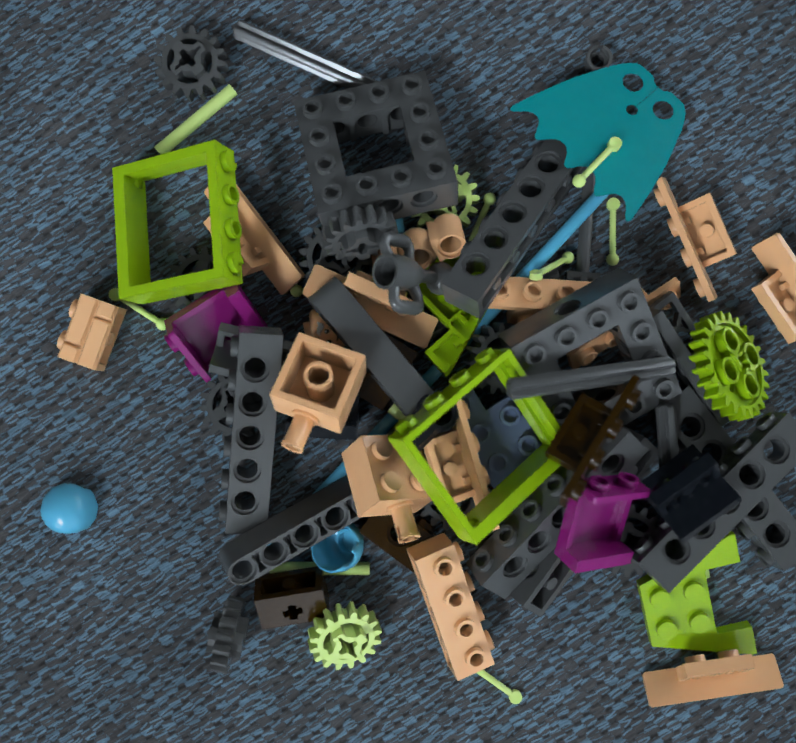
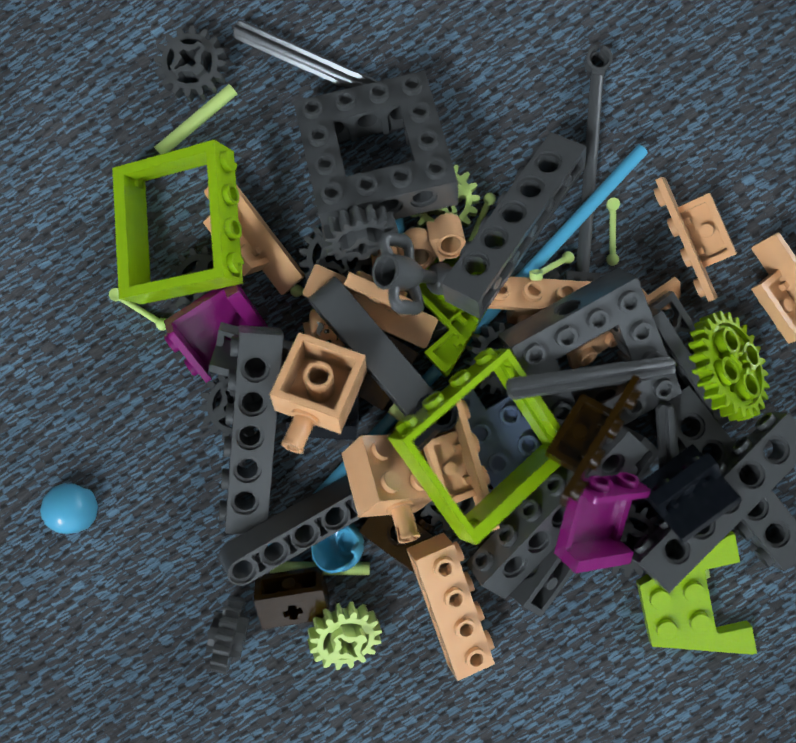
(90, 332): light nougat brick -> none
(514, 695): yellowish green hinge -> none
(592, 110): teal piece -> none
(613, 145): yellowish green hinge -> none
(712, 679): light nougat bracket -> none

